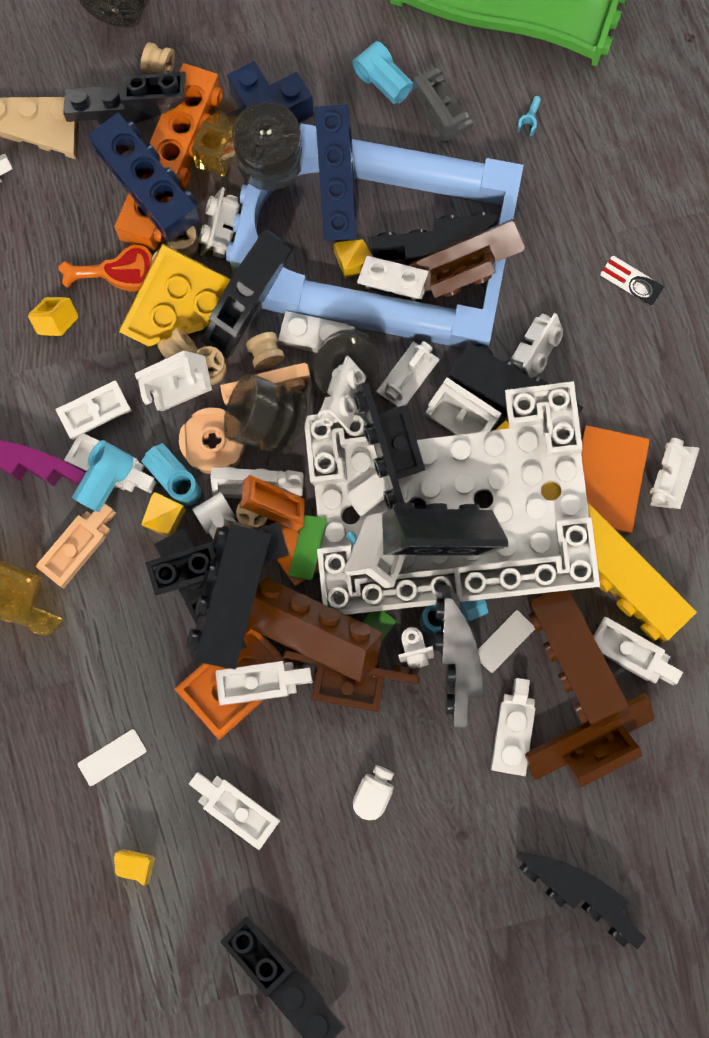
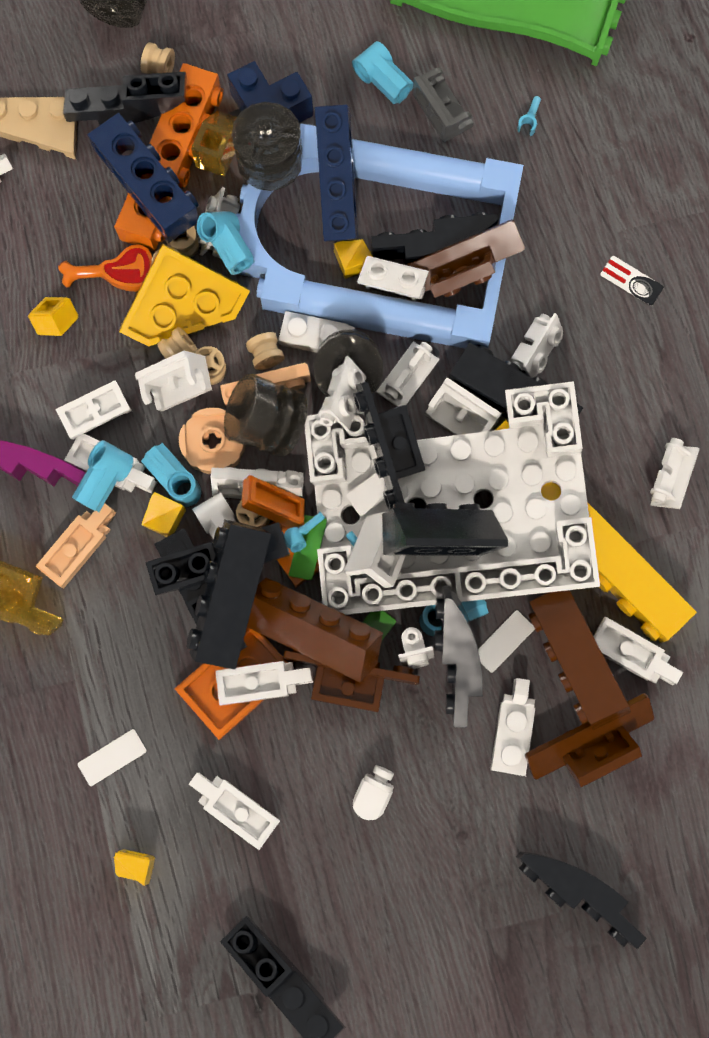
(223, 232): none -> medium azure piece
(246, 292): black slope -> none
(294, 535): none -> medium azure hand
(613, 474): orange tile -> none

